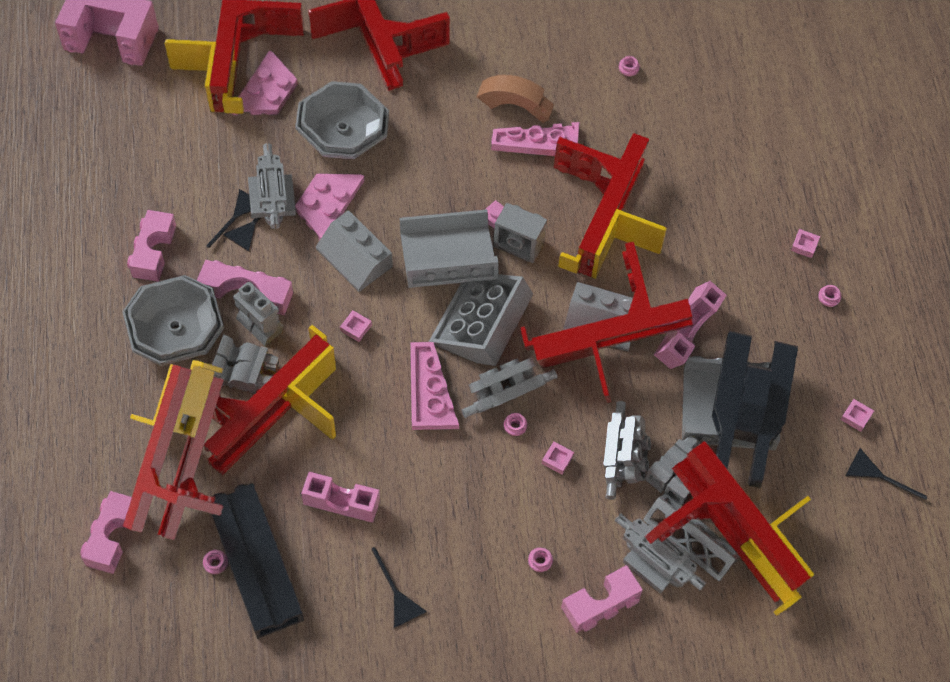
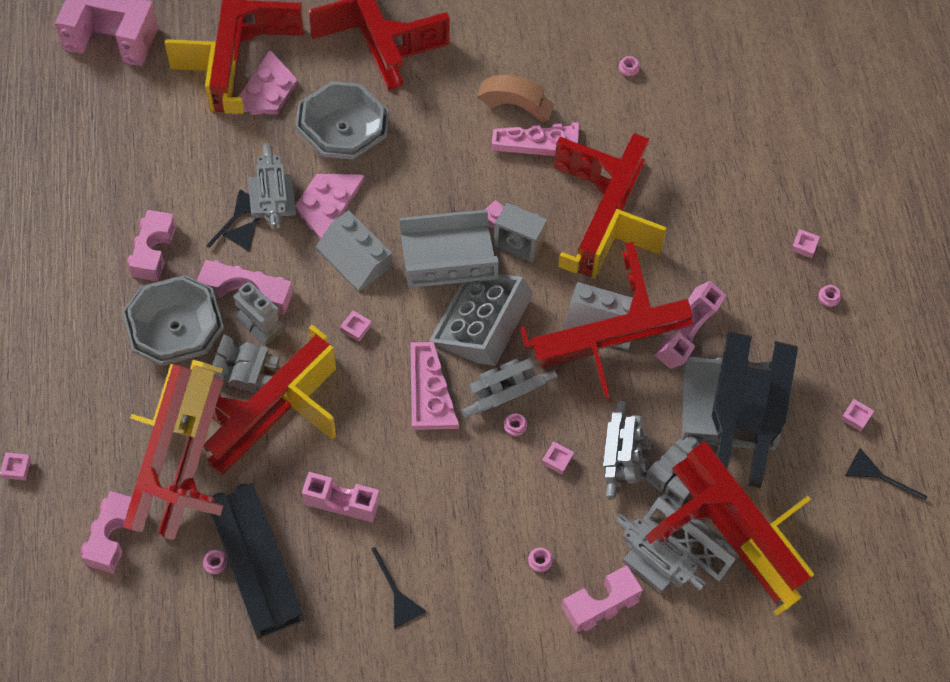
(15, 466): none -> bright pink plate

